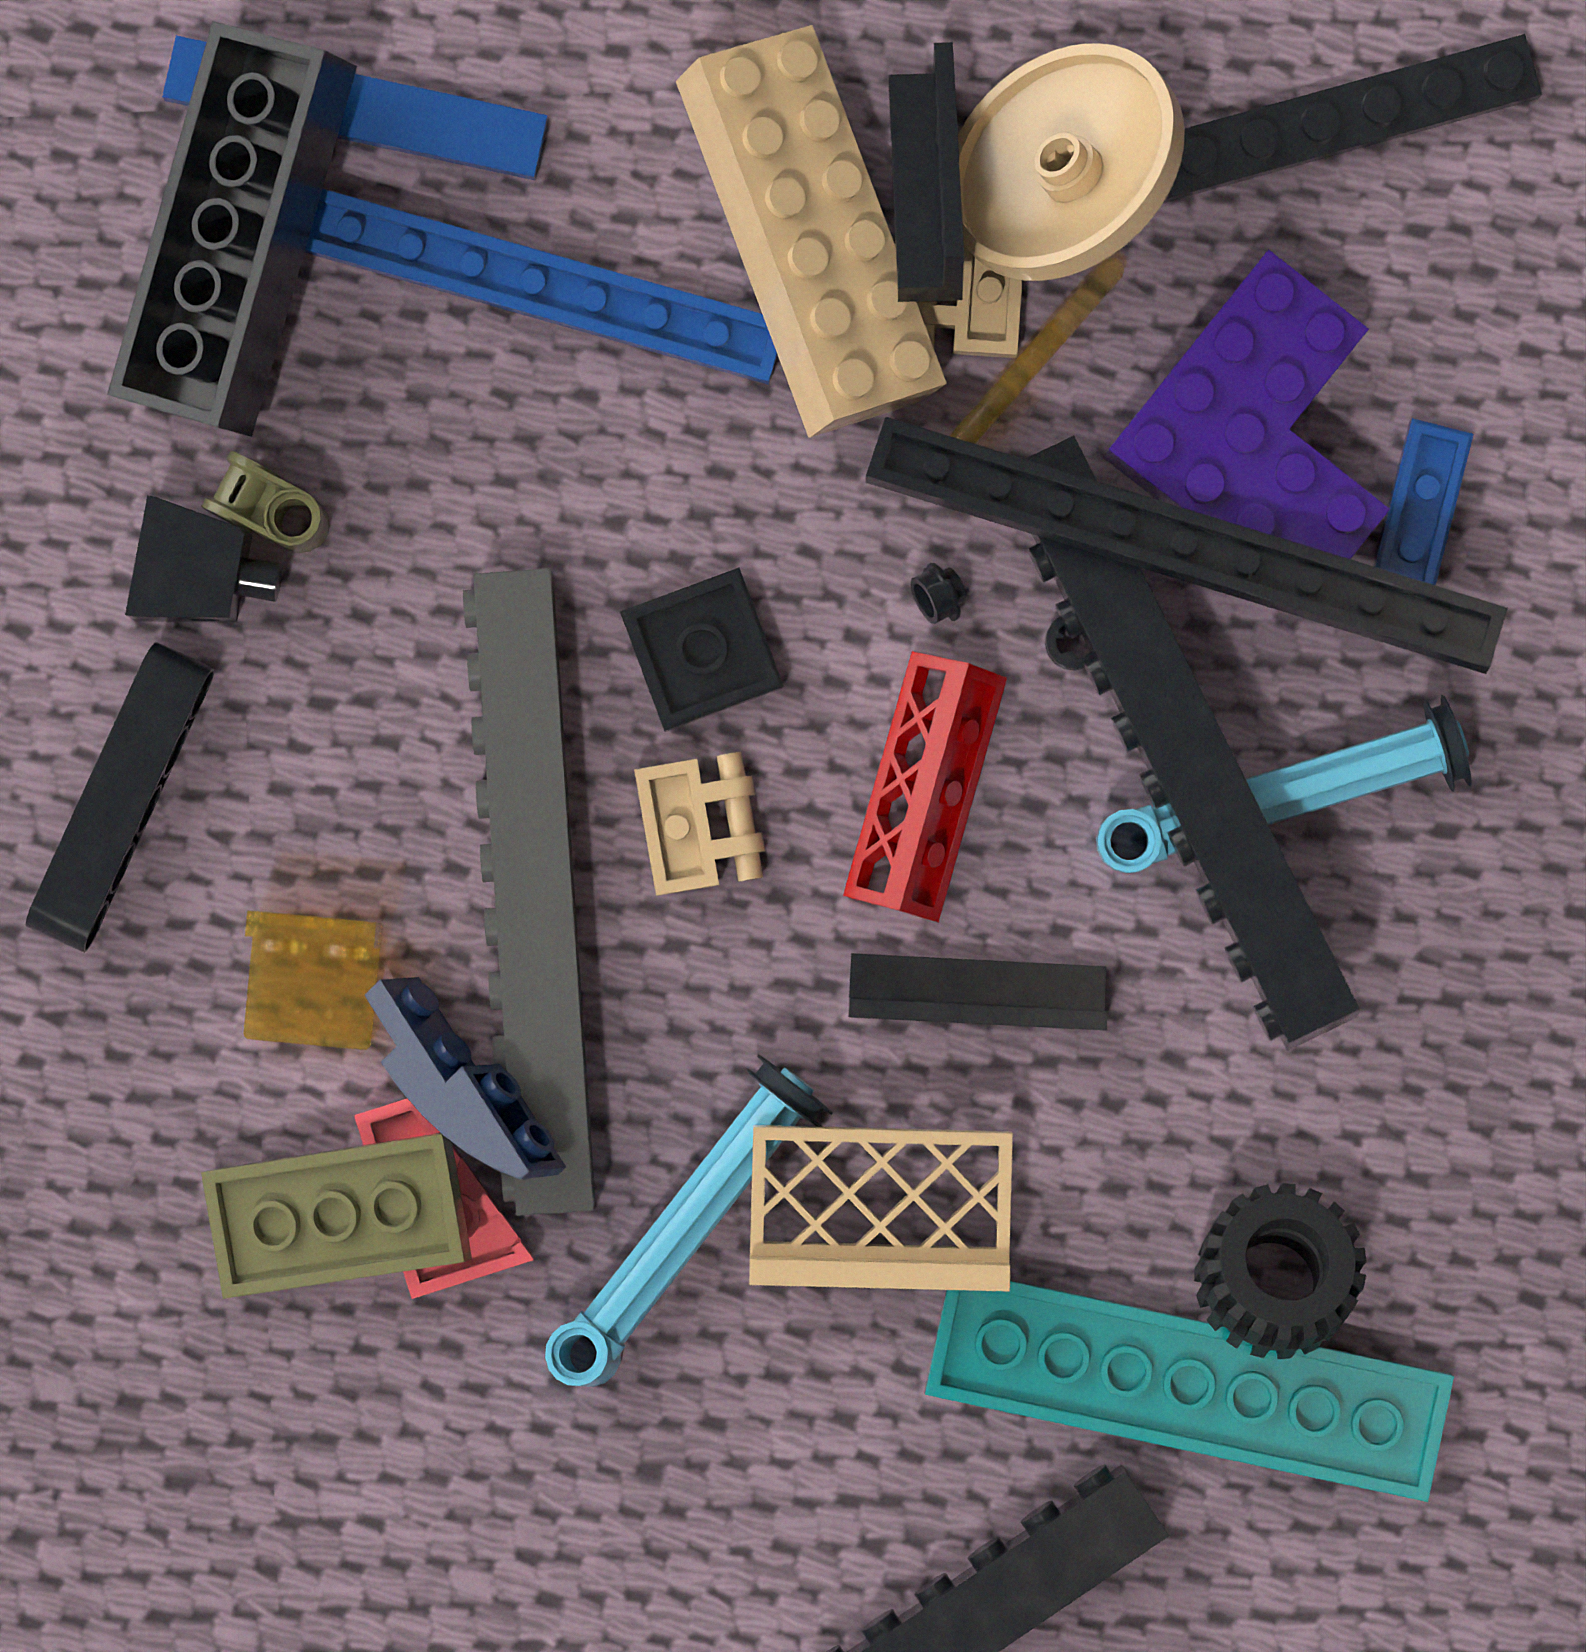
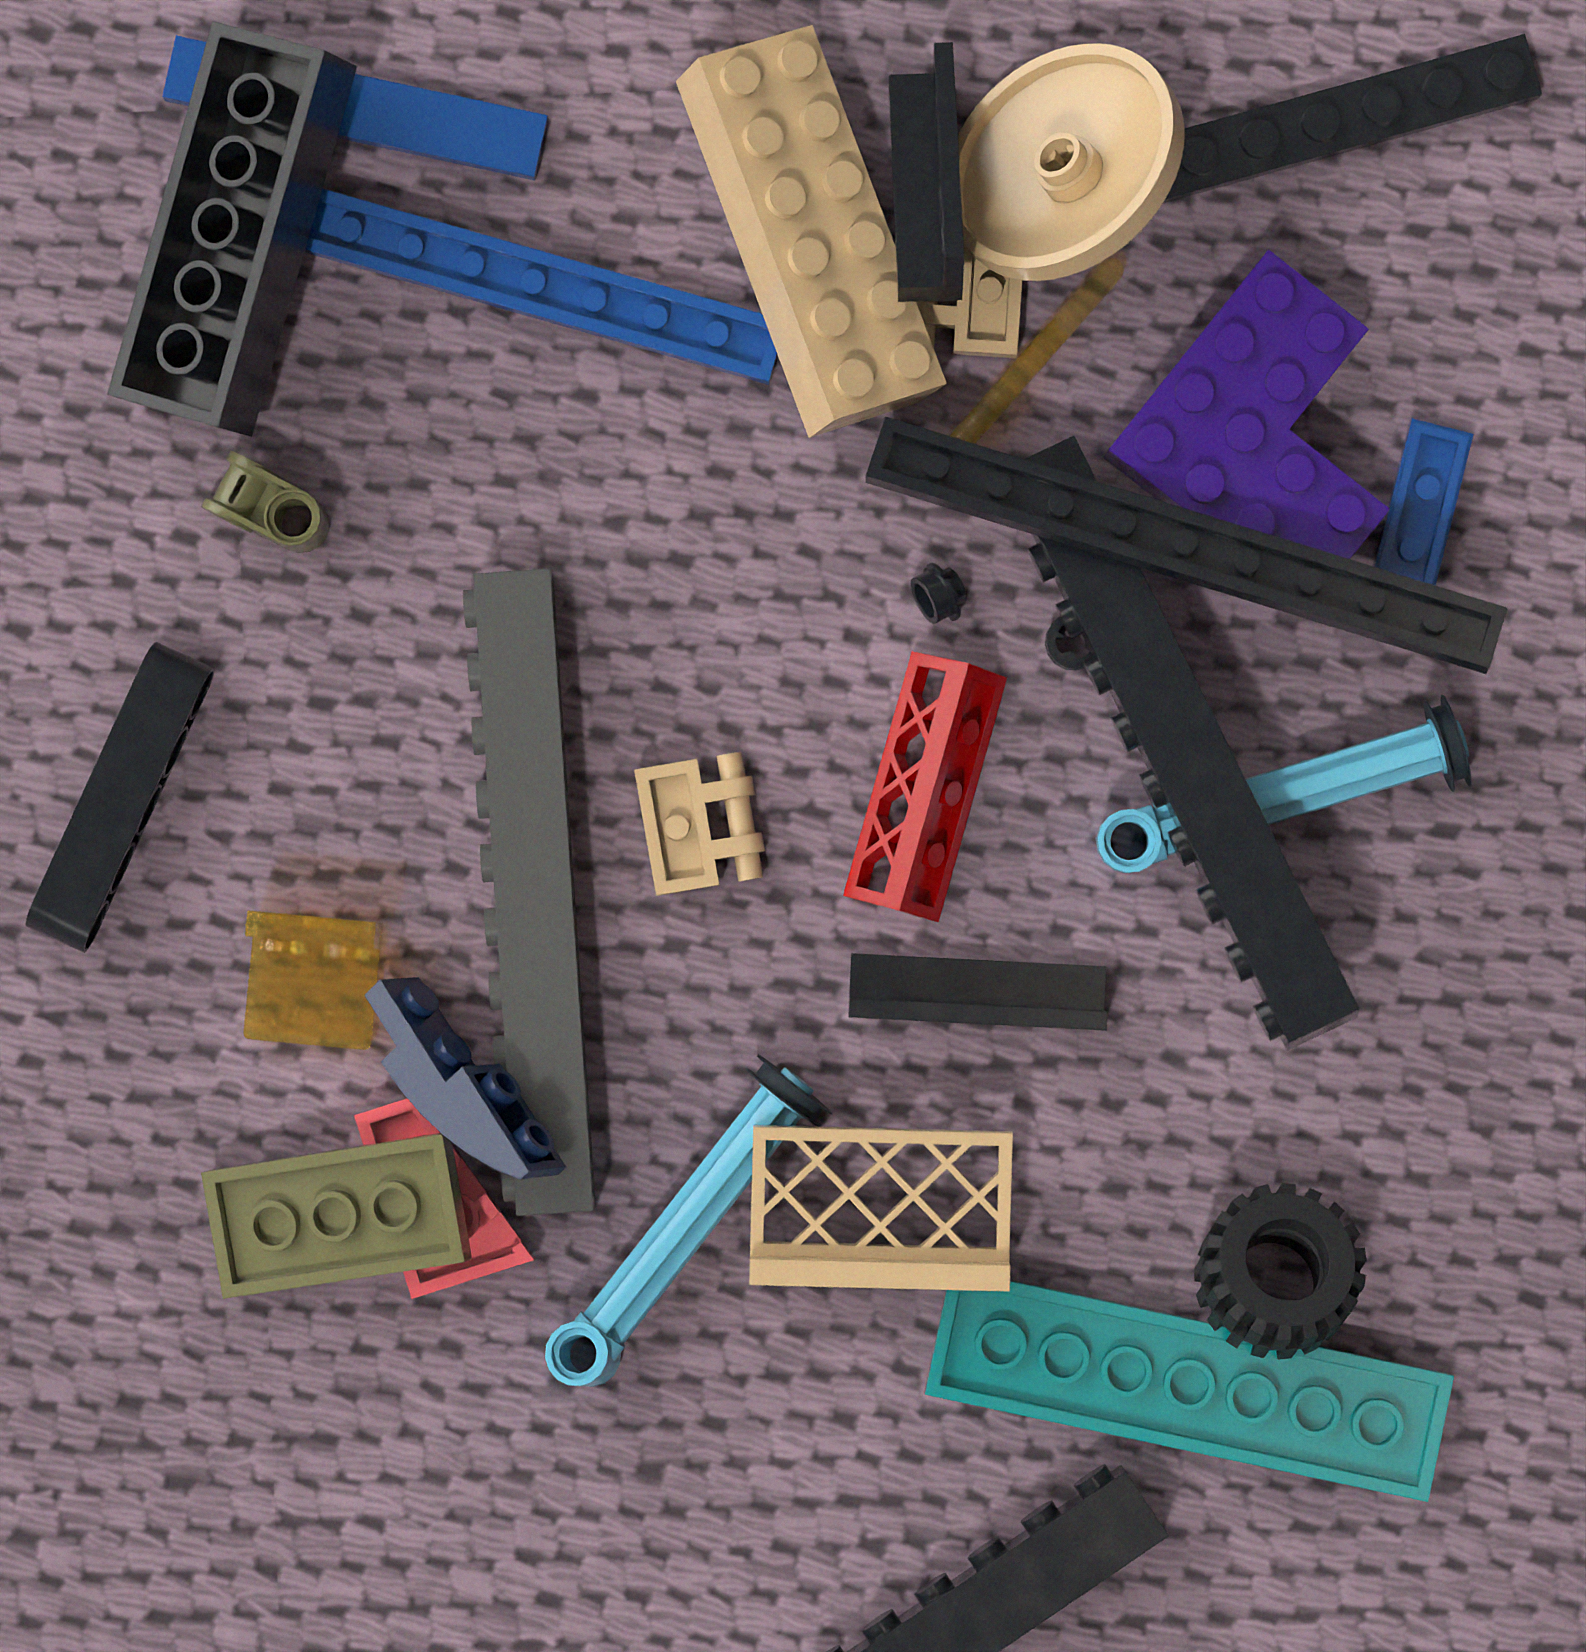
(194, 568): black torso -> none
(702, 649): black plate -> none

